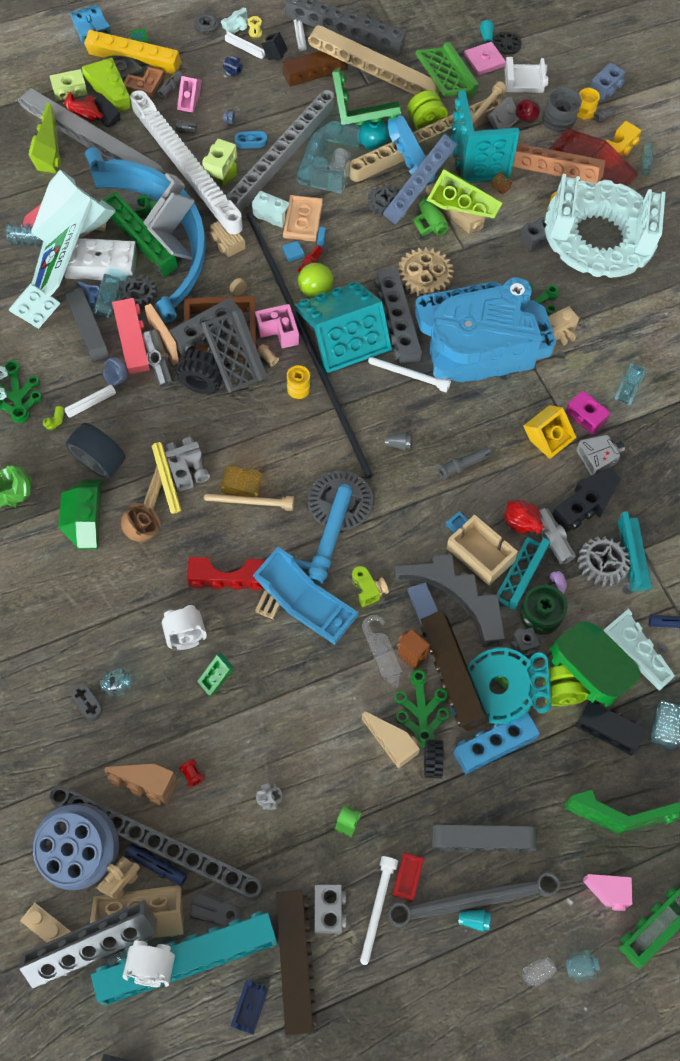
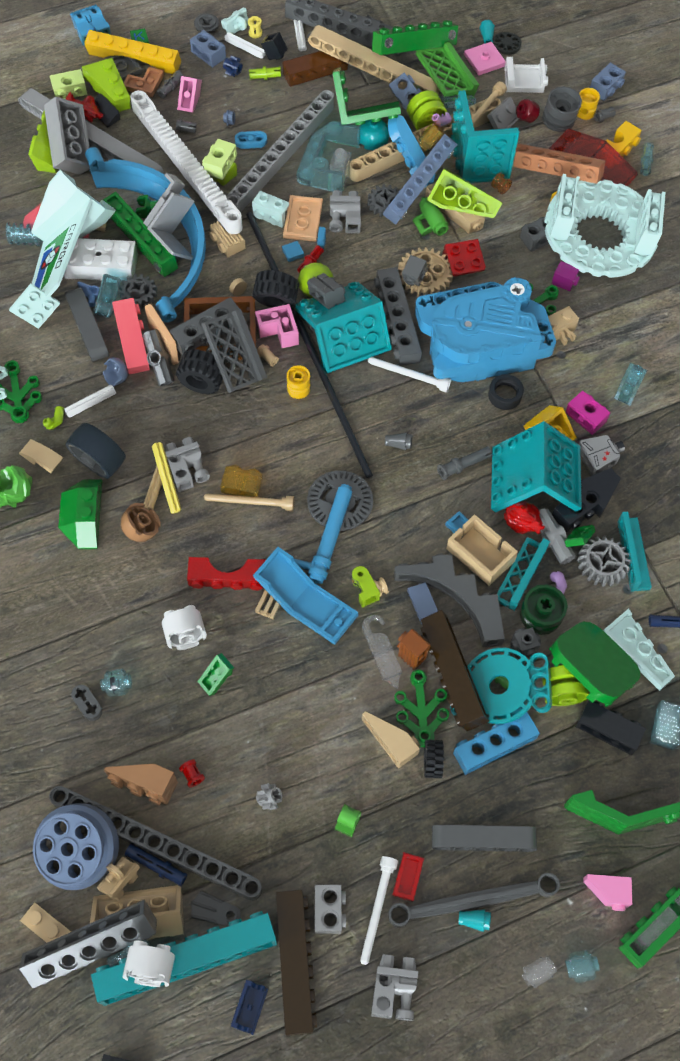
(42, 455): none -> tan slope
(67, 135): none -> light grey brick
(208, 48): none -> sand blue brick
(265, 73): none -> lime pin
(275, 288): none -> black tyre
(326, 290): none -> dark grey brick
(346, 207): none -> light grey hips
(393, 982): none -> light grey hips
(403, 94): none -> sand blue brick
(414, 37): none -> green piece
(414, 270): none -> dark grey brick
(430, 137): none -> clear yellow brick
(442, 120): none -> lavender arm
(449, 101): none -> clear light blue tile
(464, 257): none -> red bracket
(509, 380): none -> black tyre
(536, 463): none -> teal bracket
(566, 276): none -> magenta brick
(580, 536): none -> green plate

